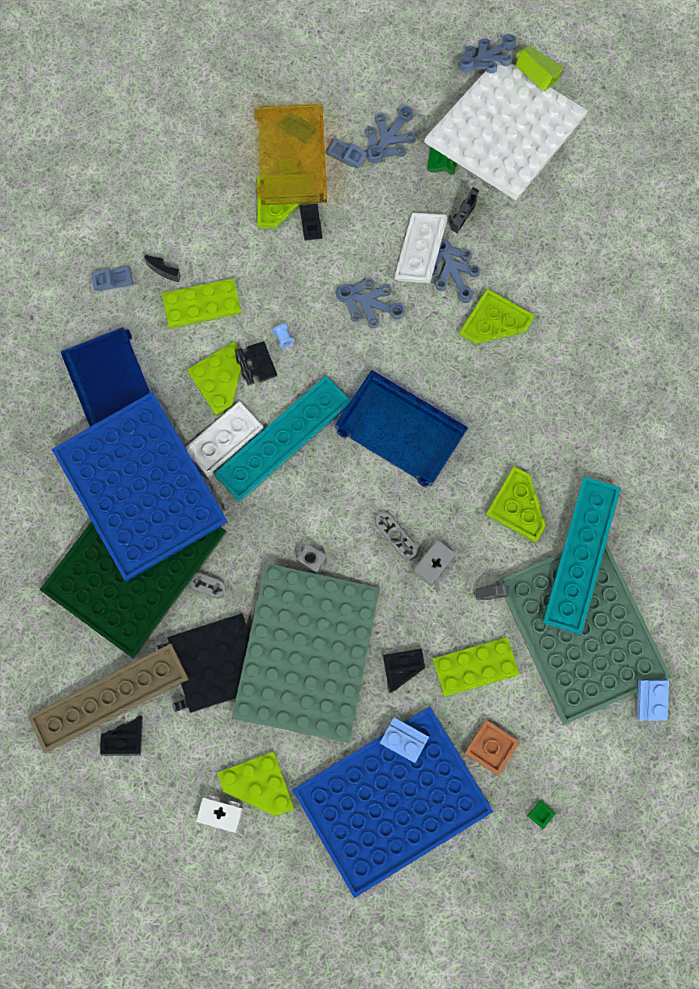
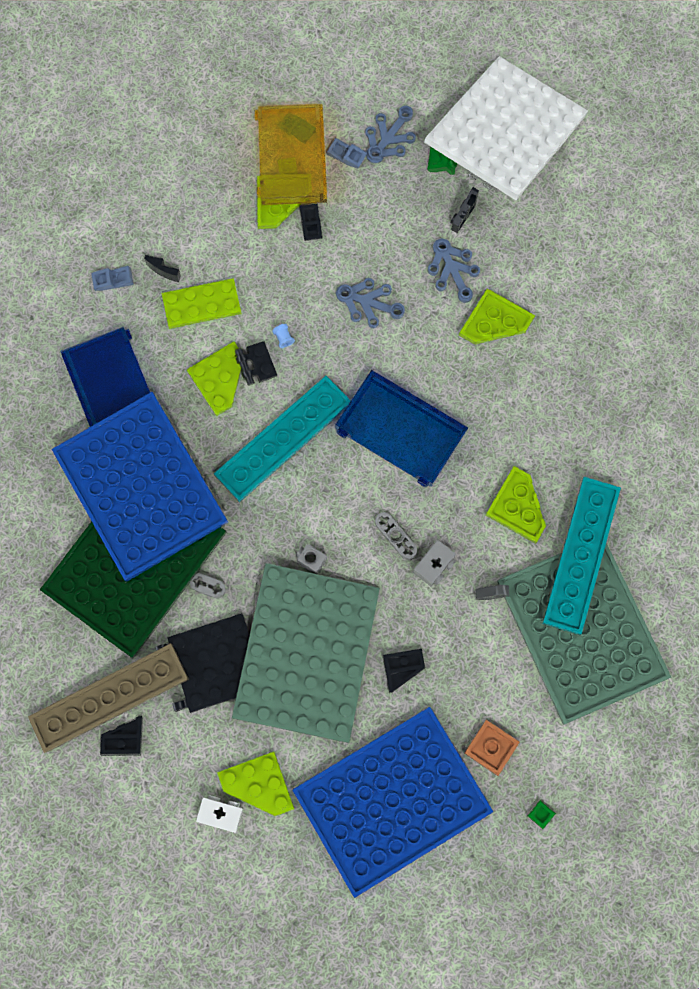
(224, 439): white tile -> none
(404, 740): light blue plate -> none
(420, 247): white tile -> none
(468, 63): sand blue plant -> none
(475, 667): lime plate -> none
(538, 67): lime slope -> none
(652, 699): light blue plate -> none

